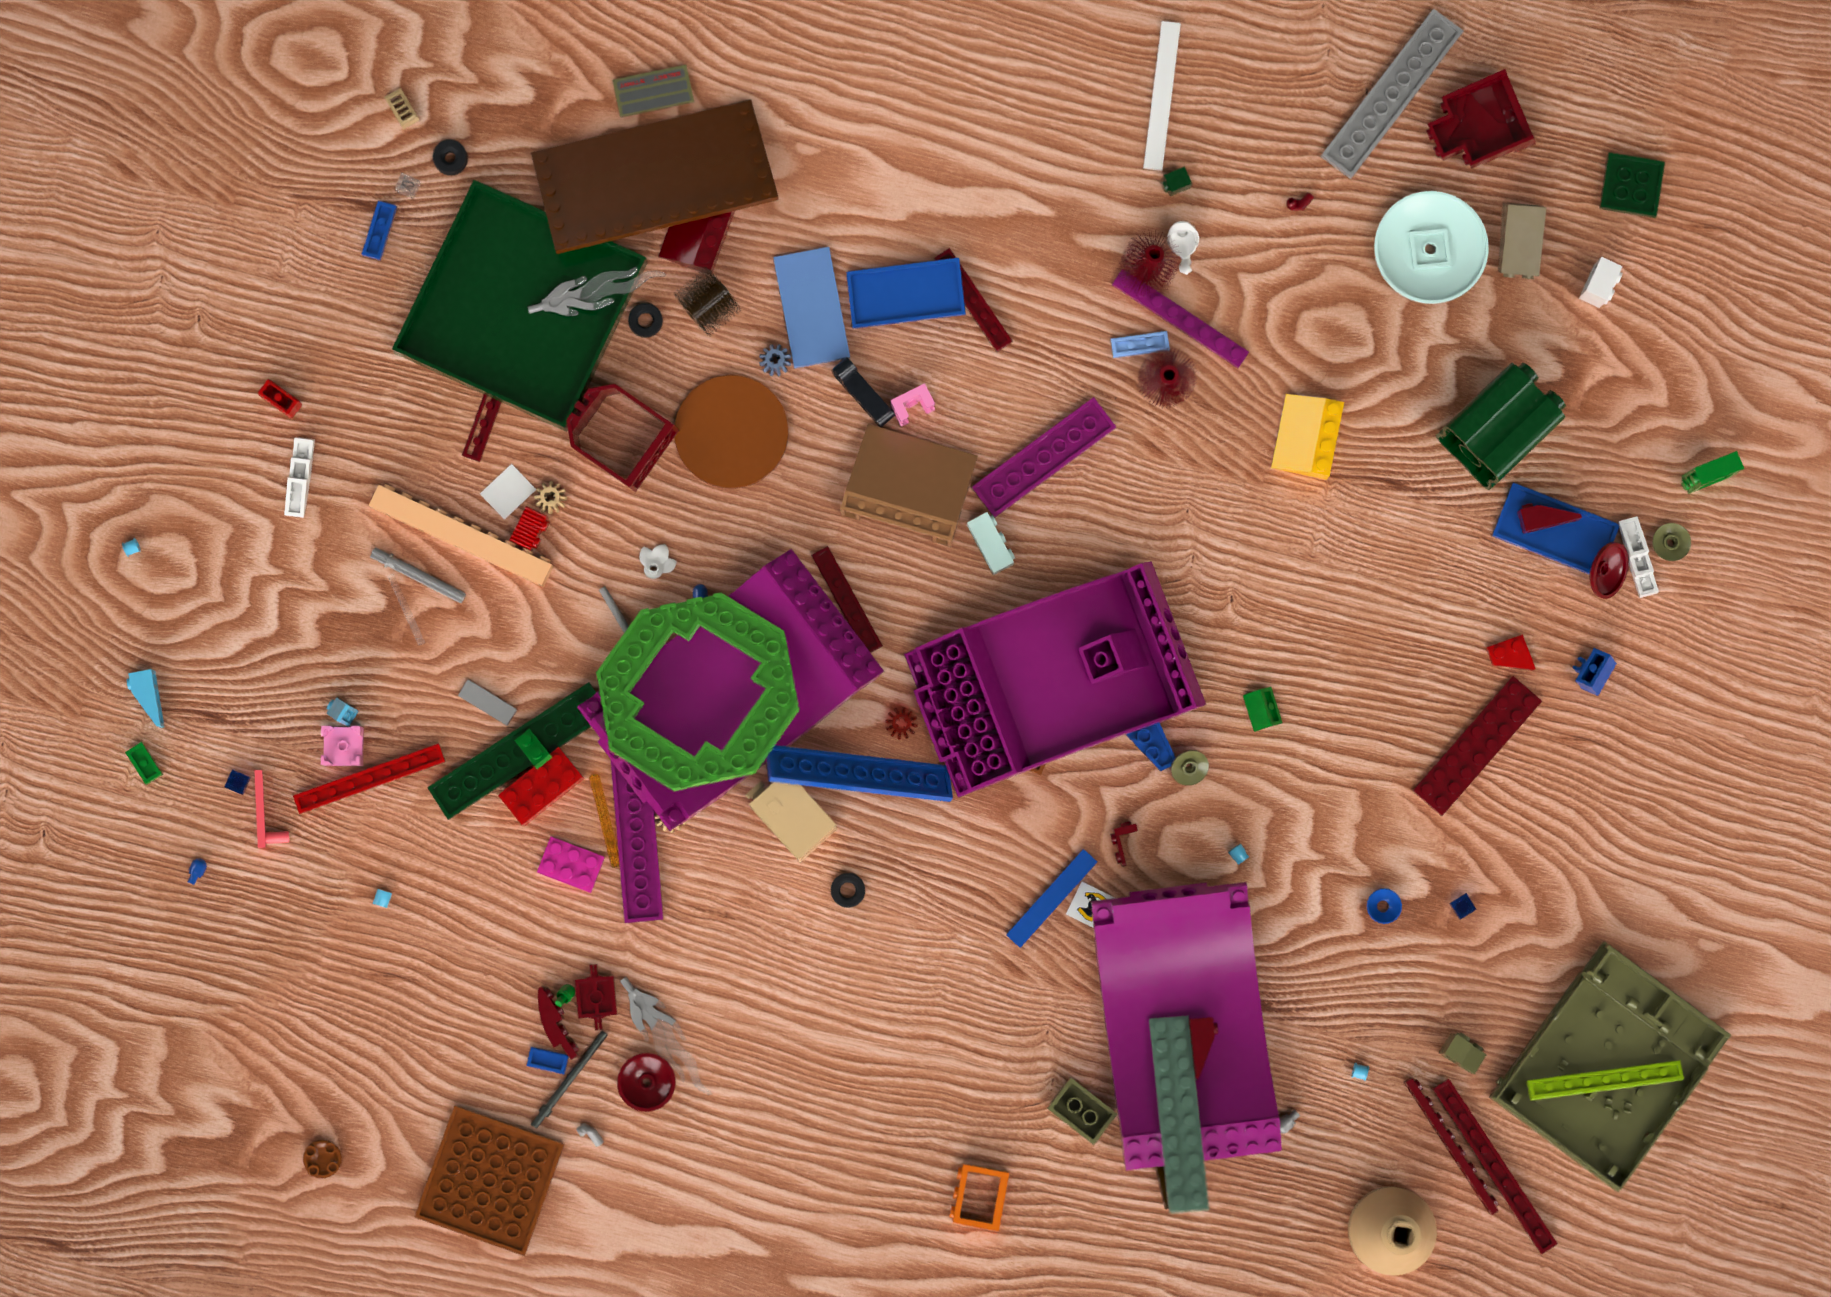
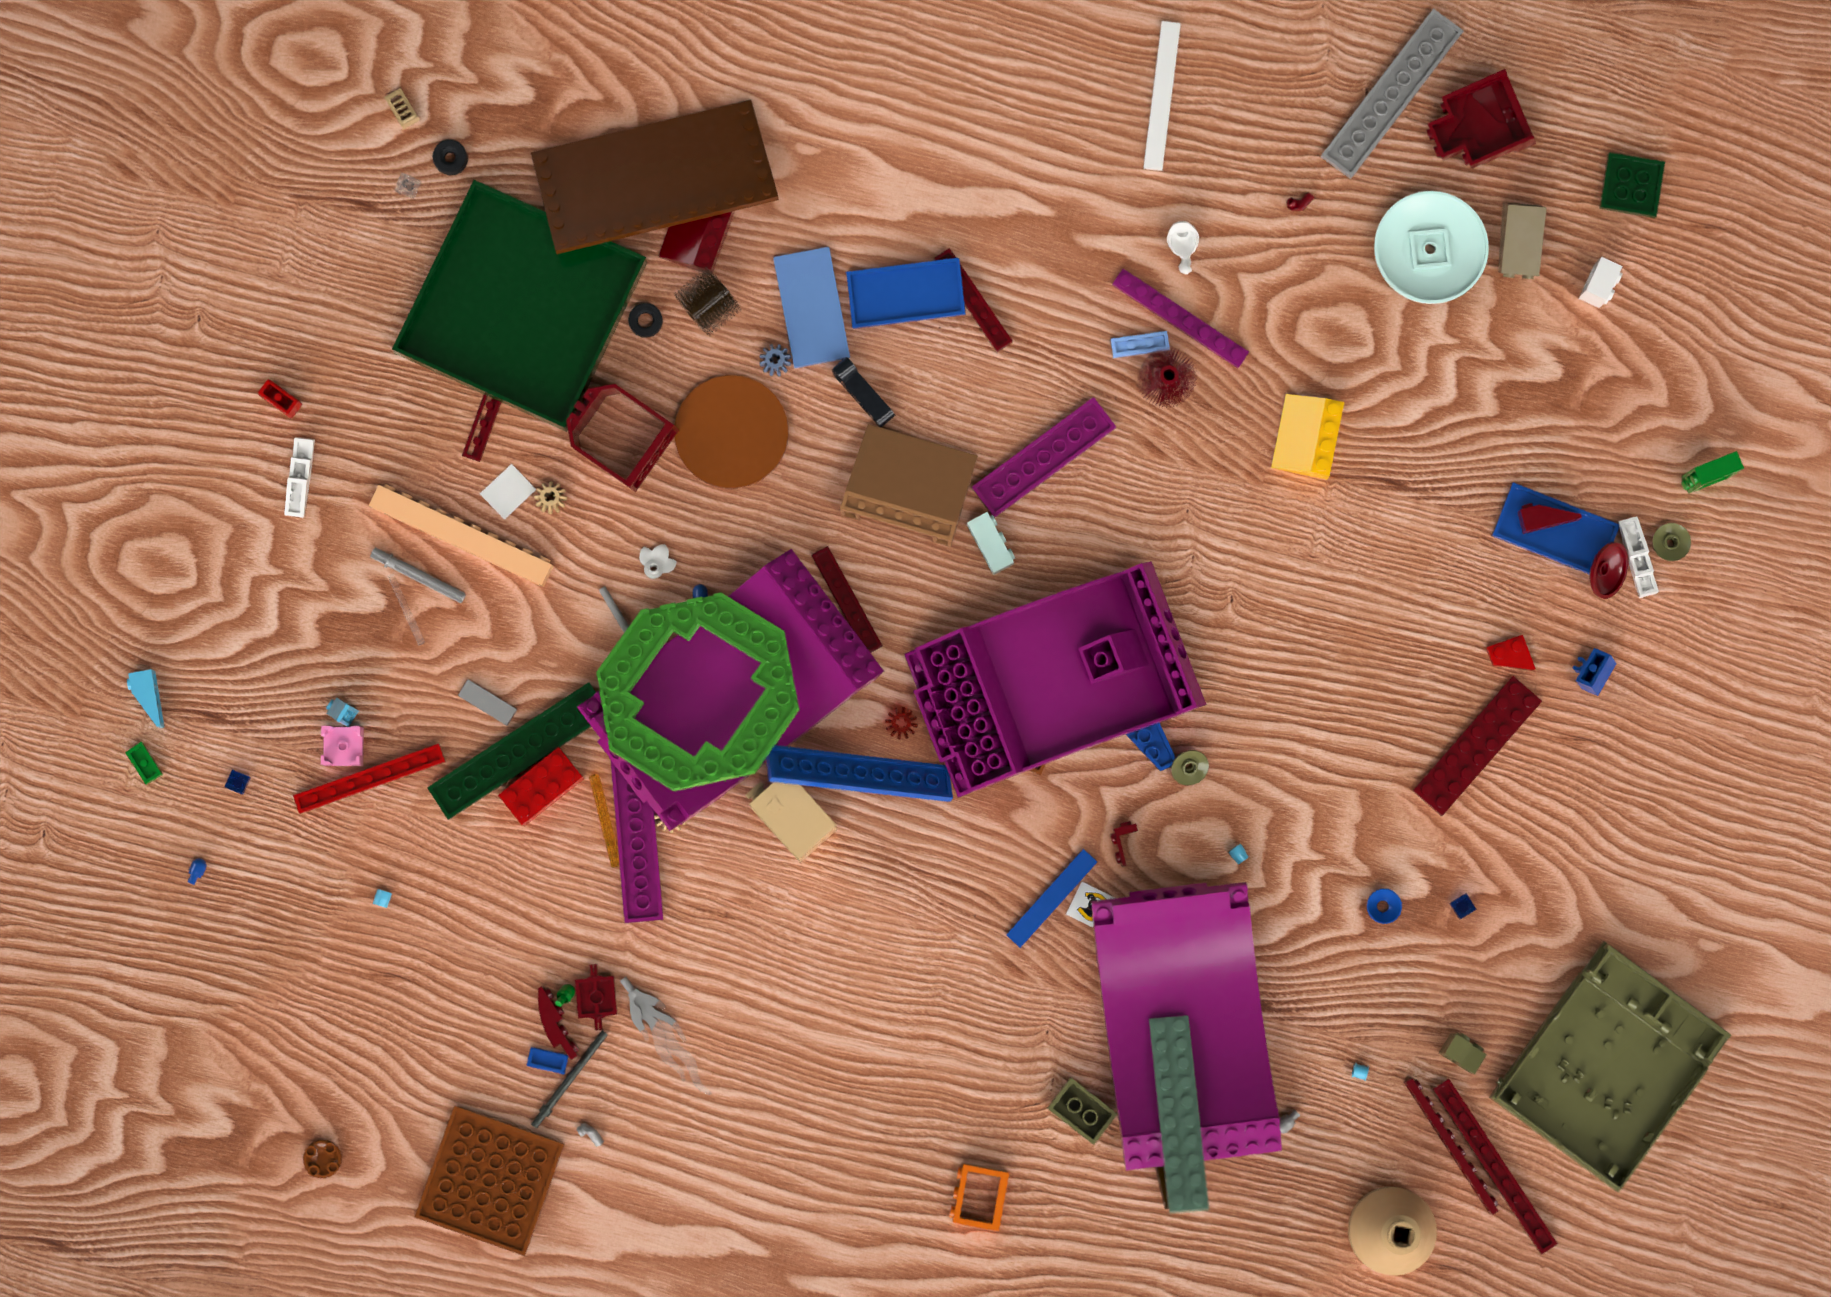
(131, 547): medium azure axle -> none
(265, 837): coral piece -> none
(379, 230): blue plate -> none
(529, 529): red brick -> none
(533, 748): green plate -> none
(570, 864): dark pink plate -> none
(585, 297): clear piece -> none
(642, 1096): dark red dish -> none
(653, 91): dark grey tile -> none
(848, 878): black tyre -> none
(910, 399): bright pink panel -> none
(1149, 263): dark red piece -> none
(1176, 181): dark green brick -> none
(1202, 1037): dark red slope -> none
(1262, 709): green panel -> none
(1502, 424): dark green brick -> none
(1605, 1080): lime tile -> none

